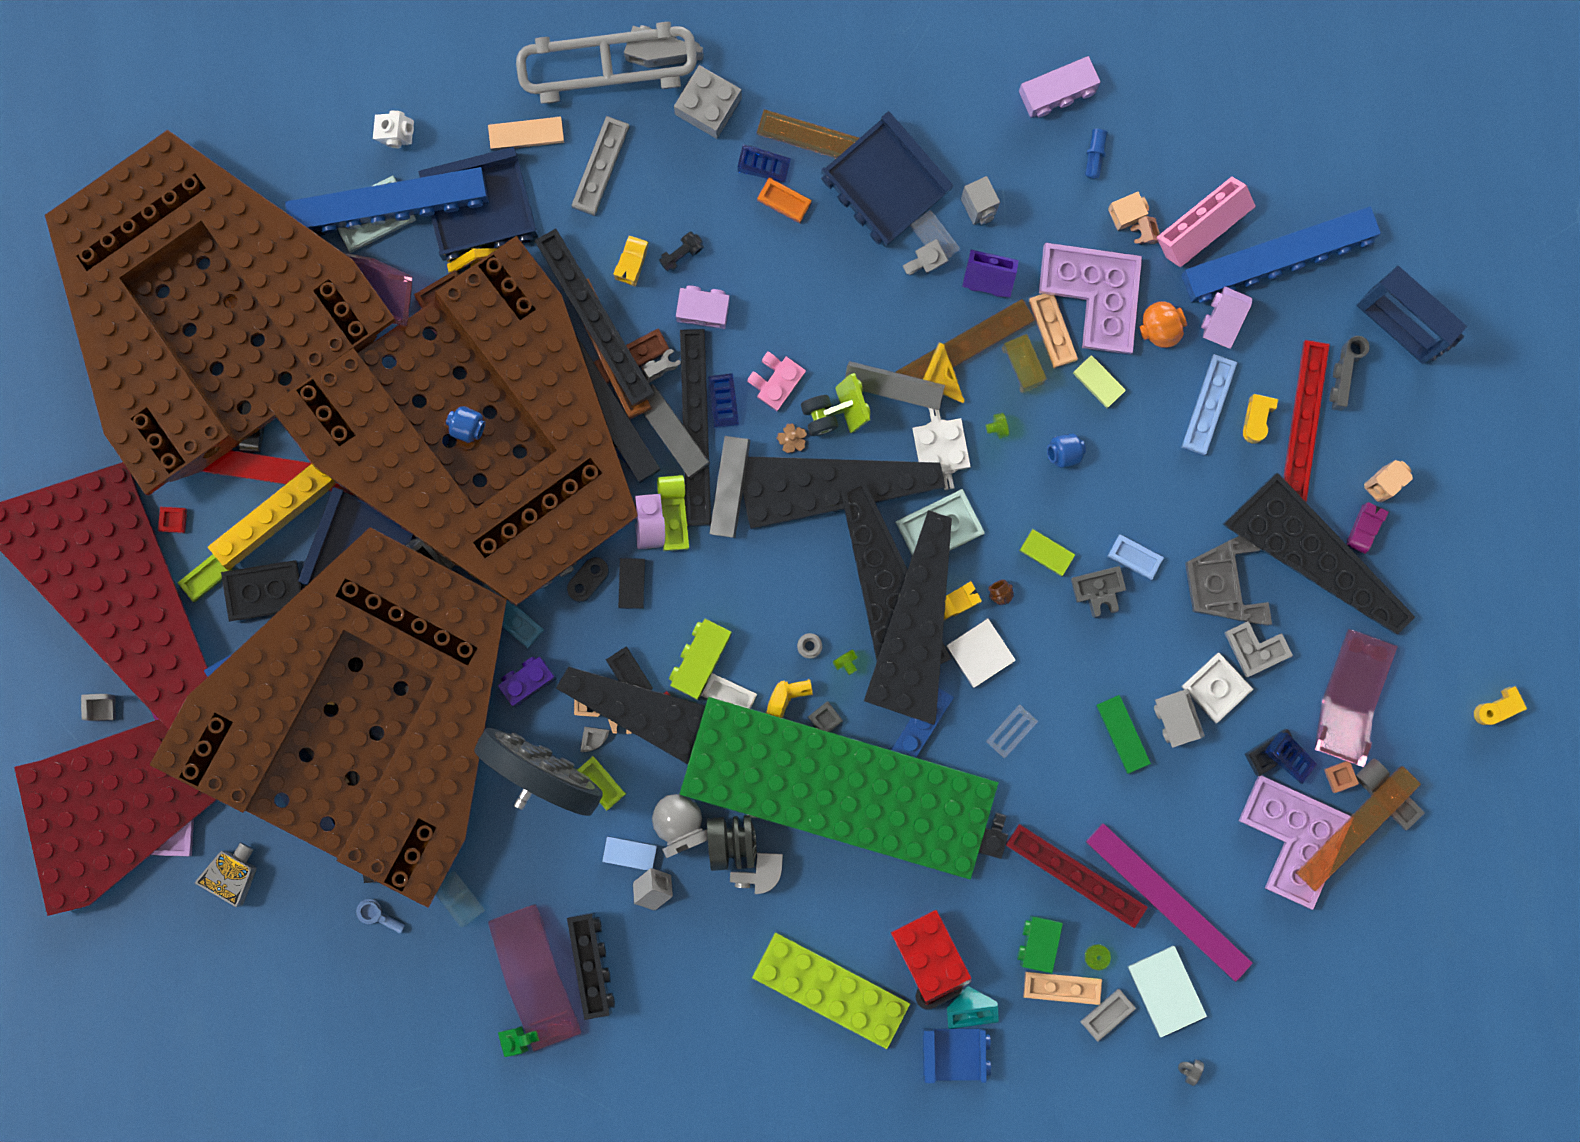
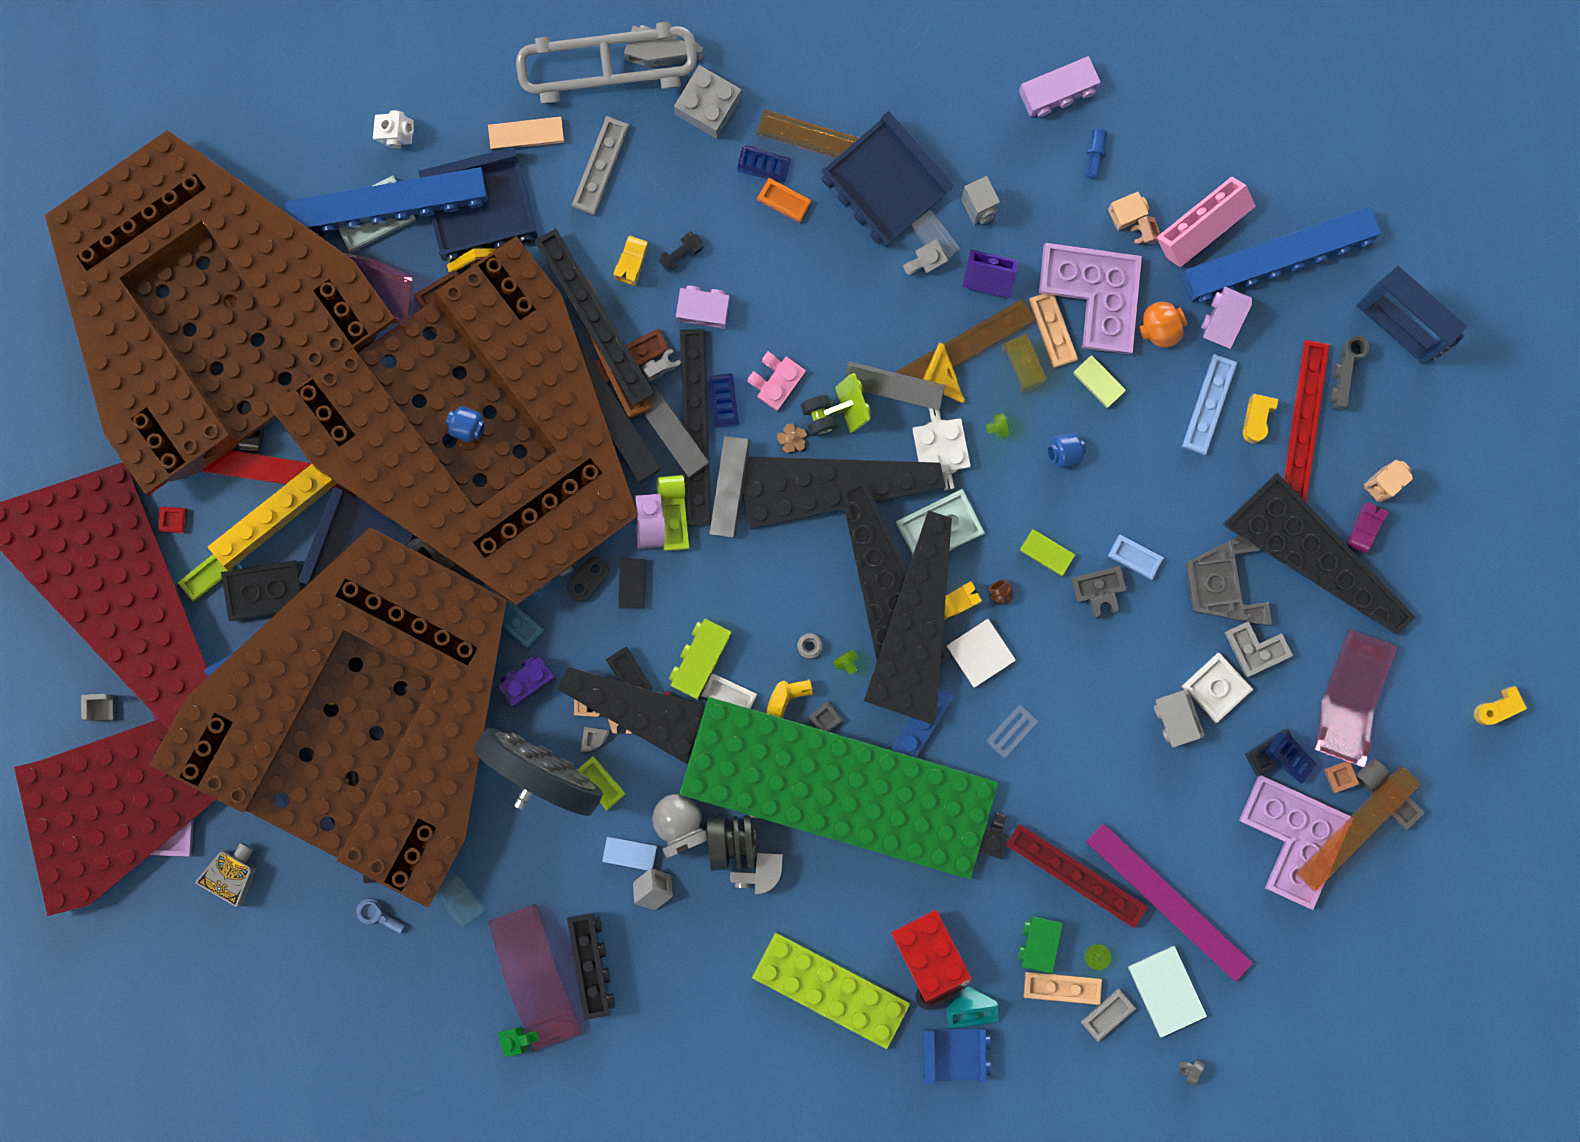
(1123, 734): green tile -> none

